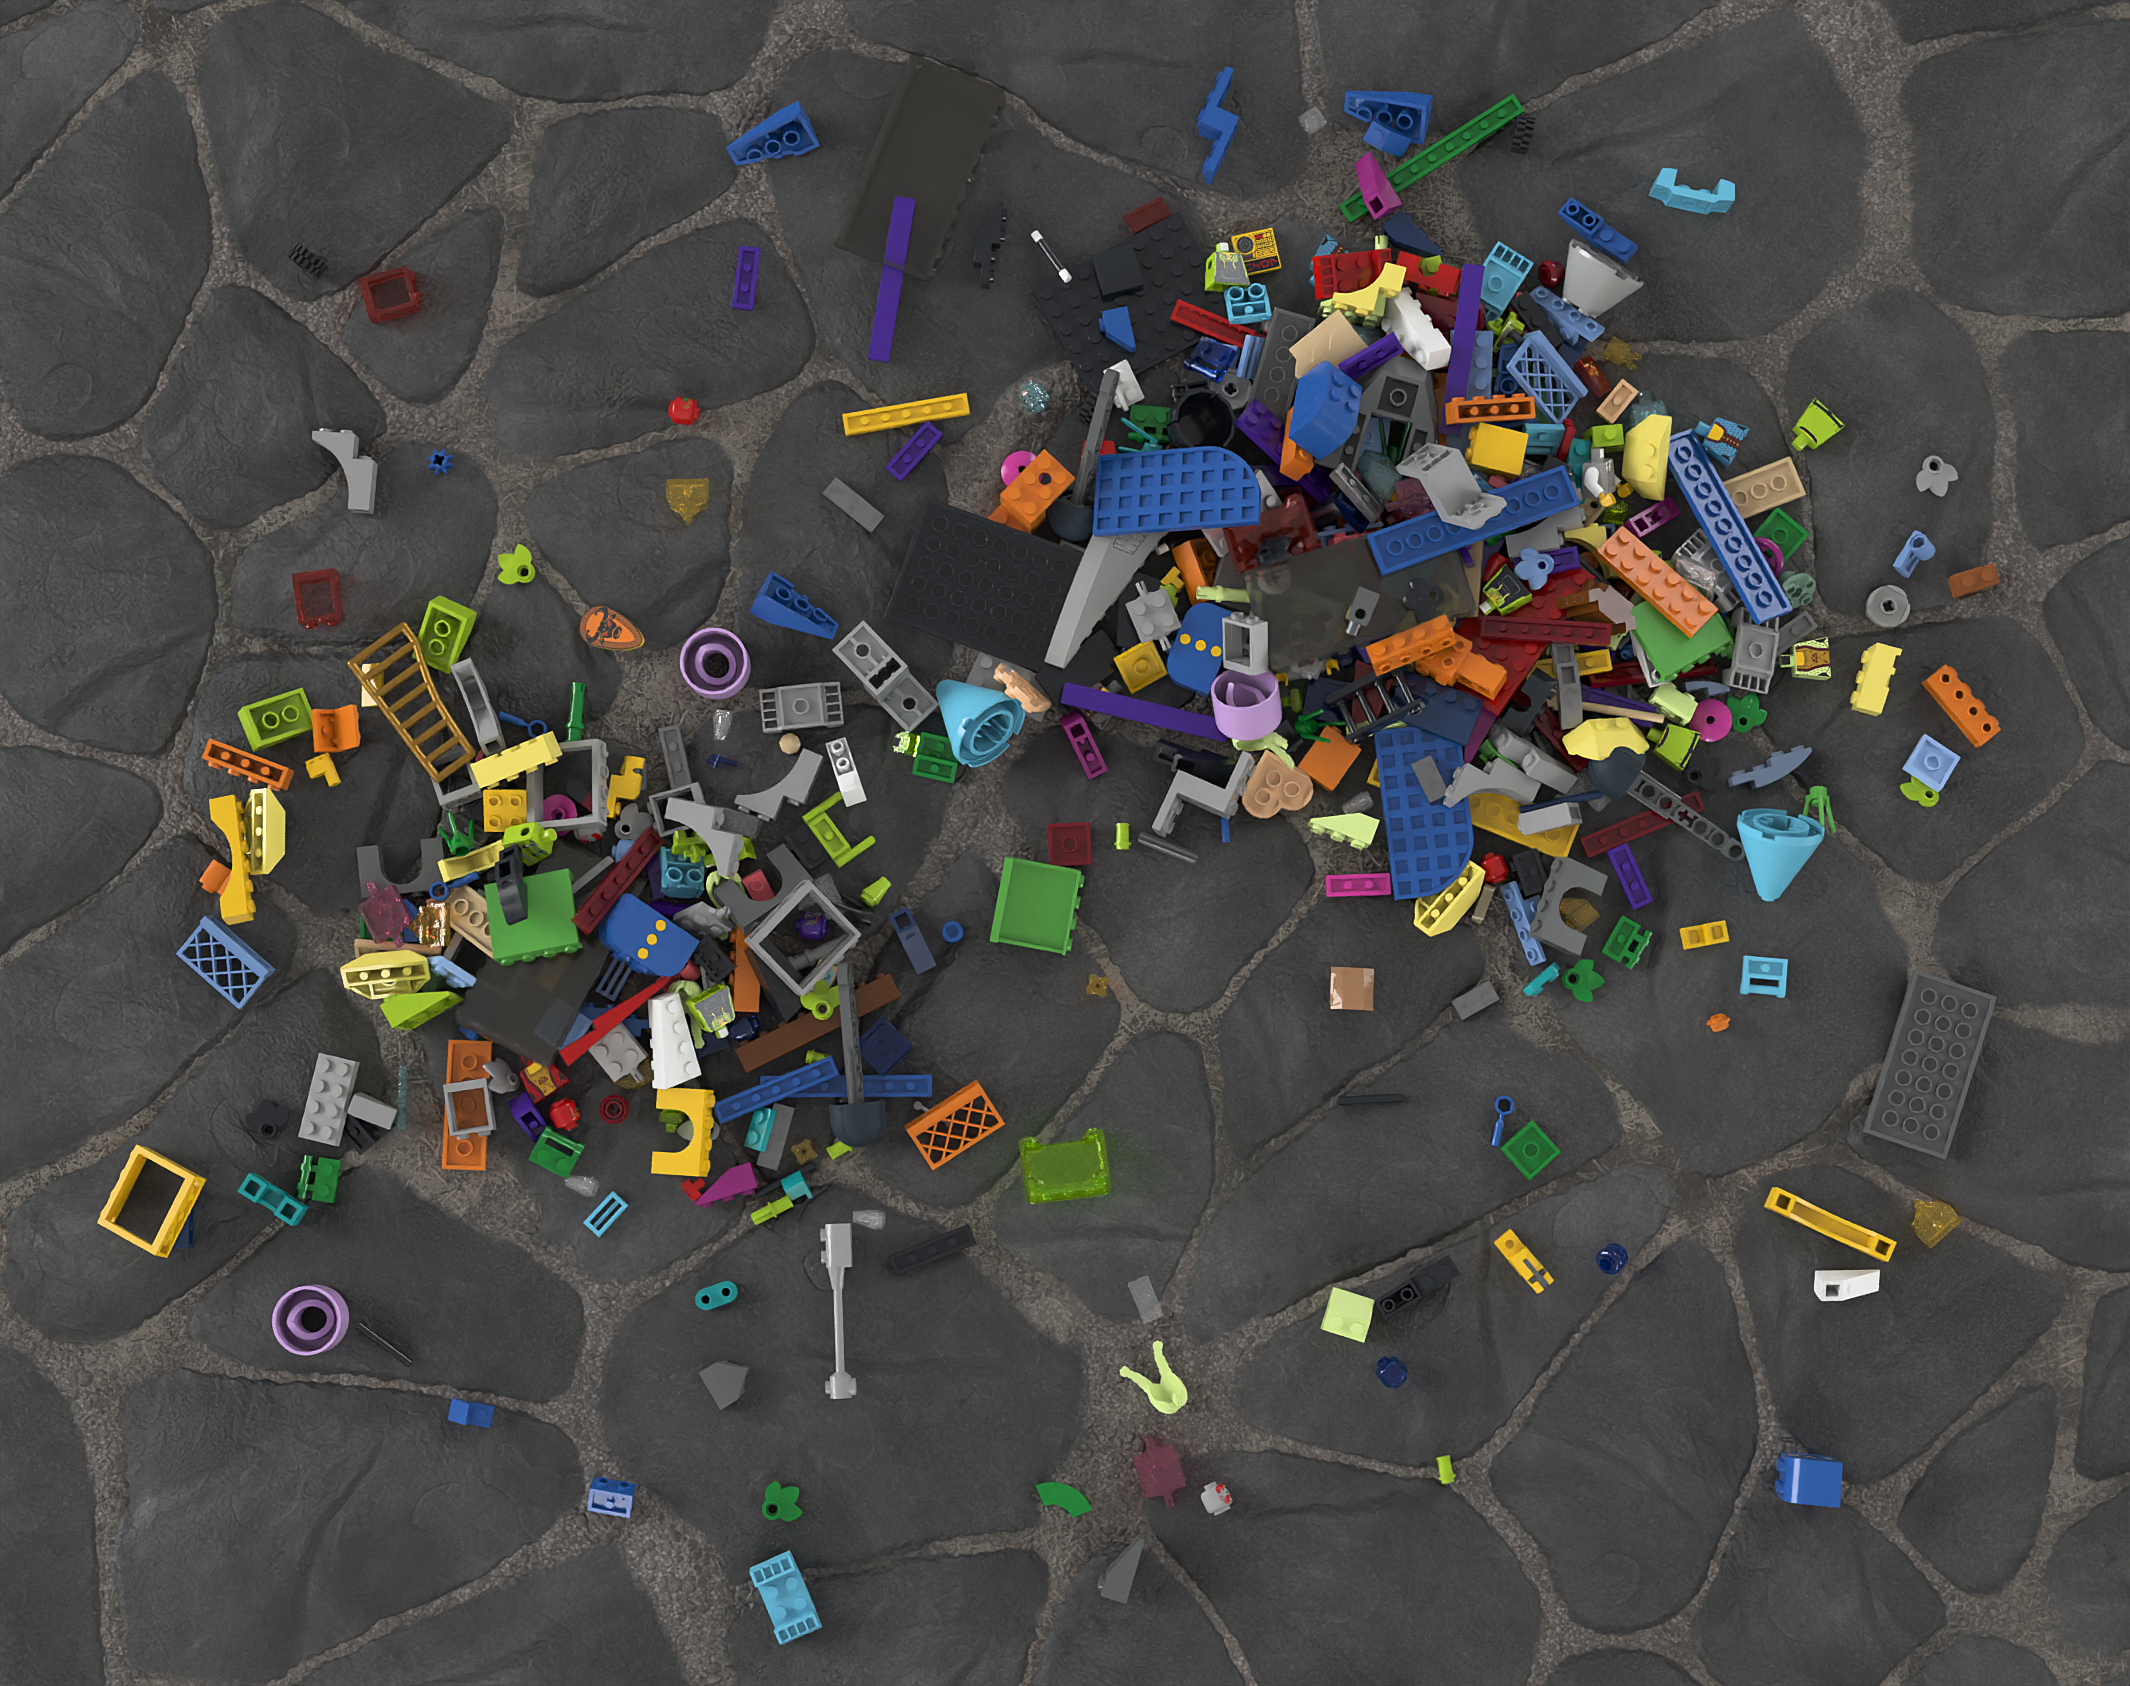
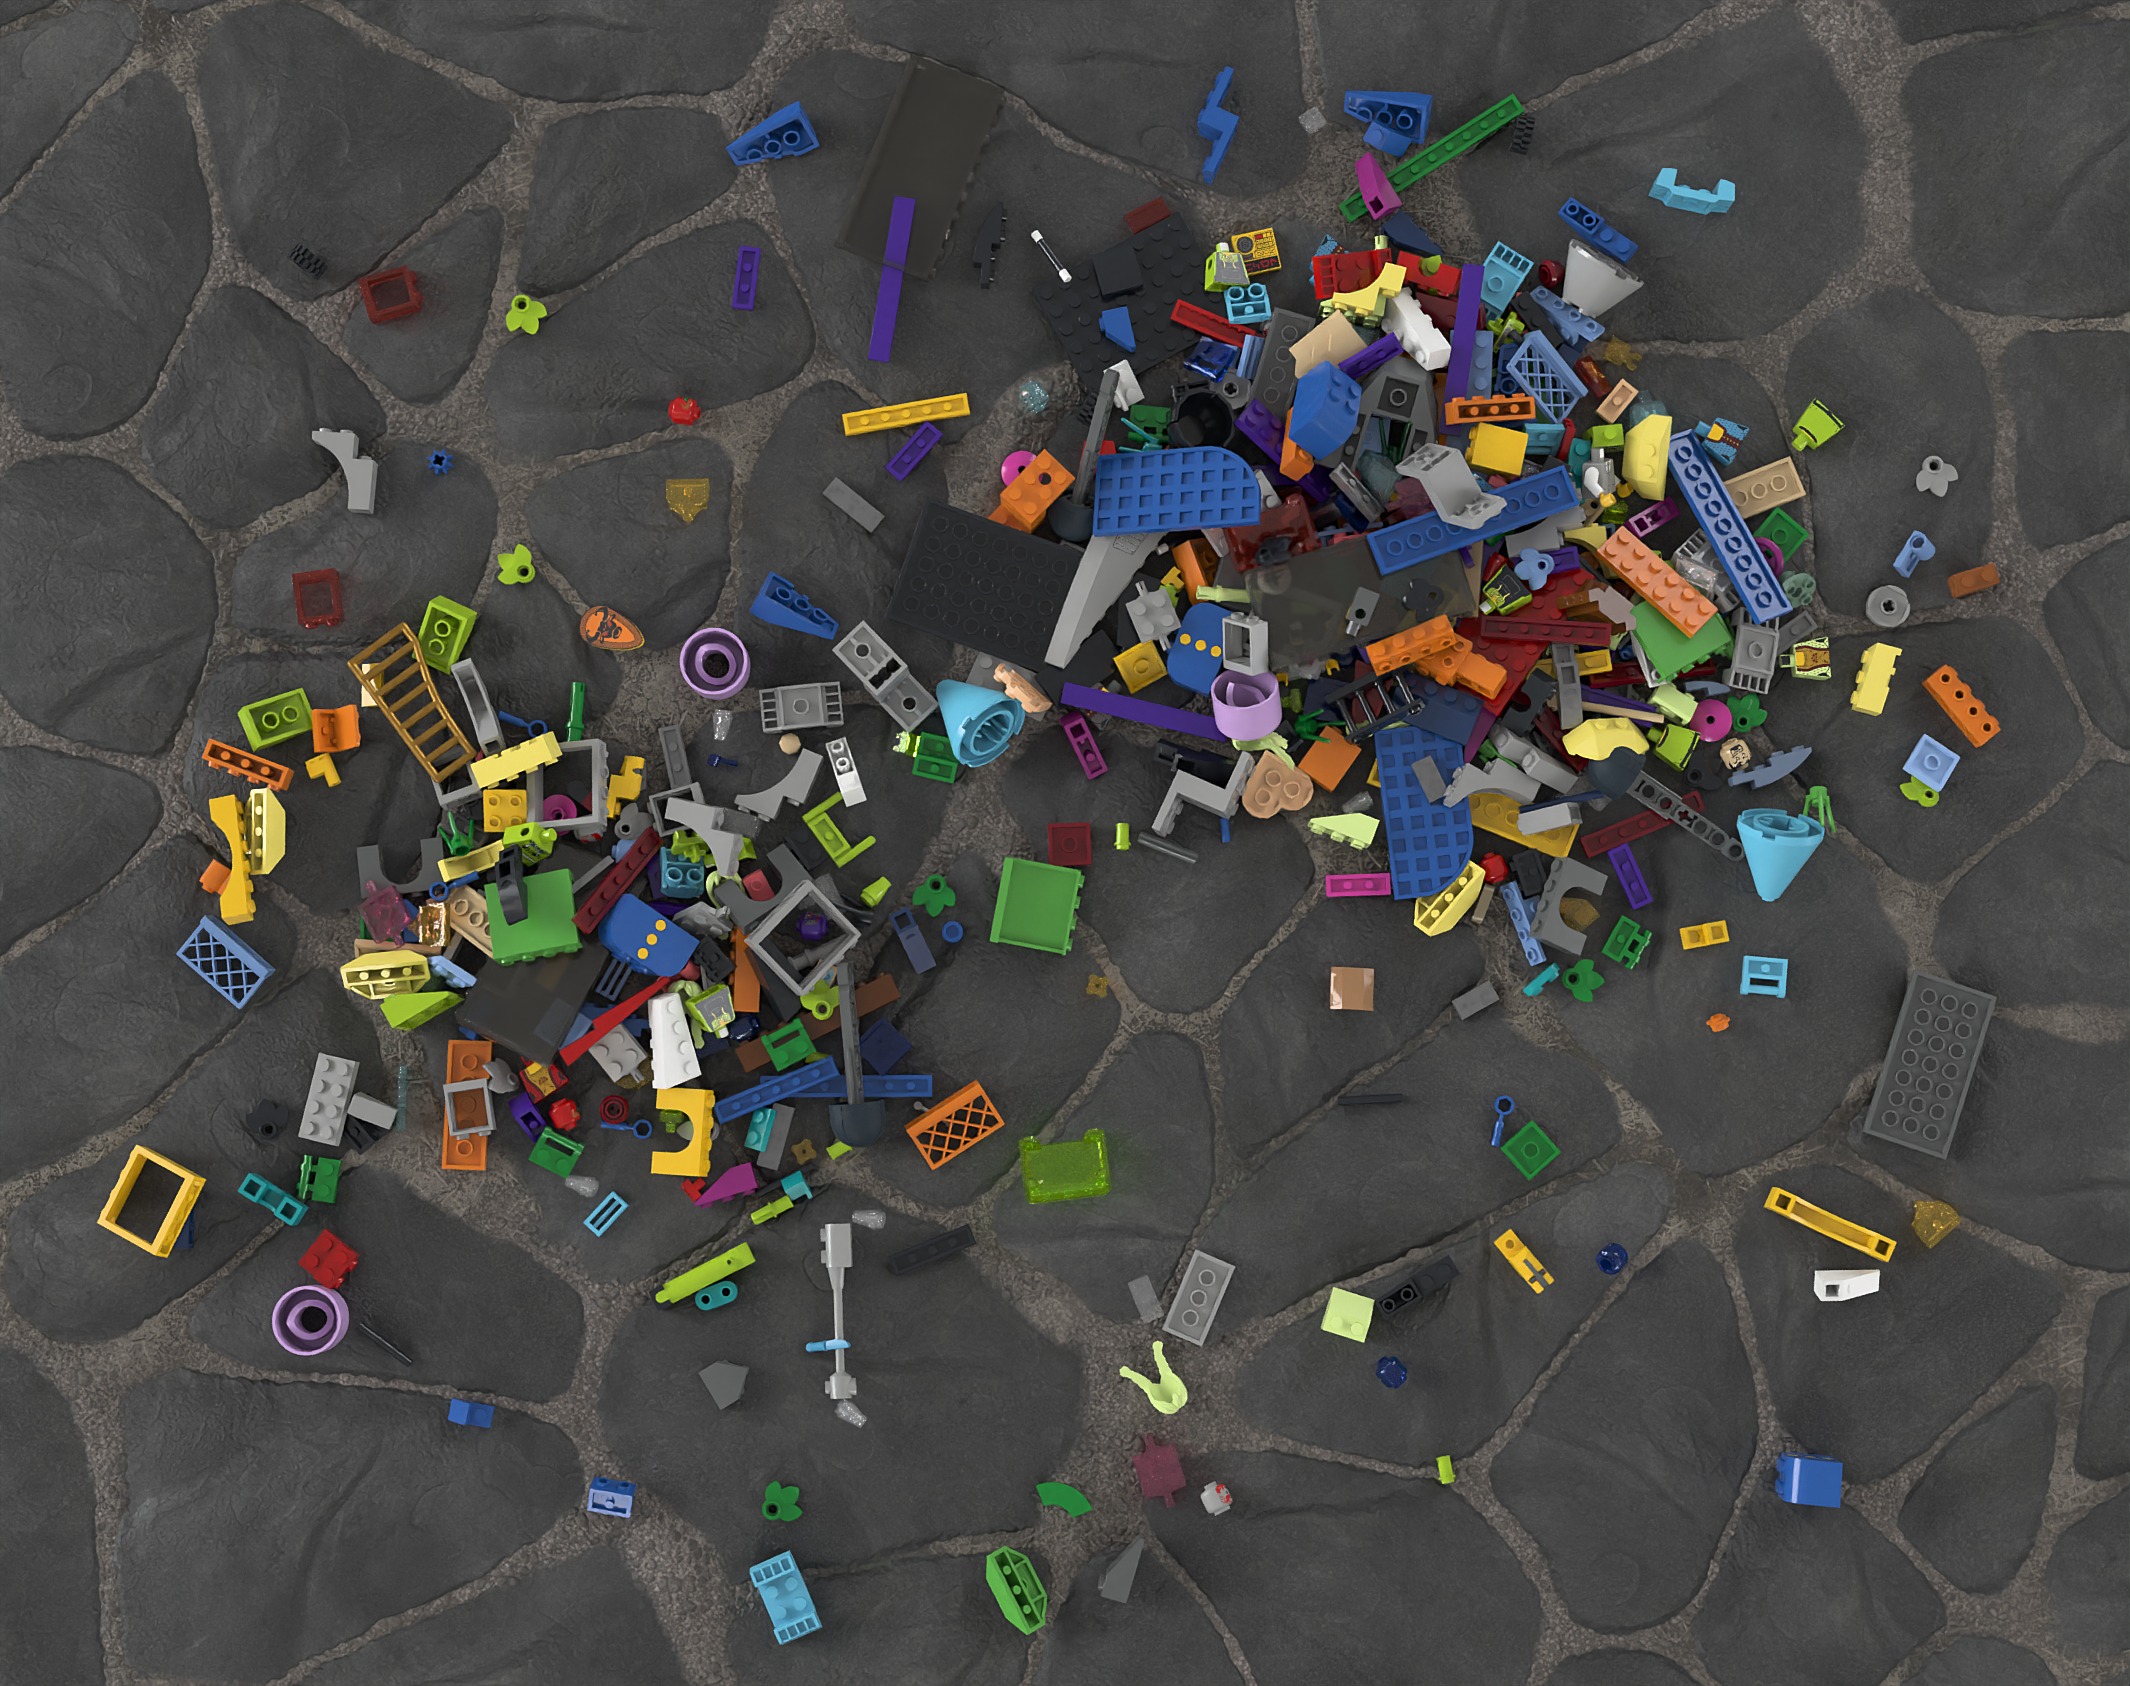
(329, 1260): none -> red plate
(527, 317): none -> lime plate
(624, 1126): none -> blue piece
(702, 1276): none -> lime piece
(791, 1051): none -> green plate
(827, 1345): none -> dark azure piece
(849, 1412): none -> clear cone
(934, 898): none -> green plate
(1017, 1589): none -> bright green wedge
(1198, 1297): none -> light grey plate
(1735, 754): none -> tan head

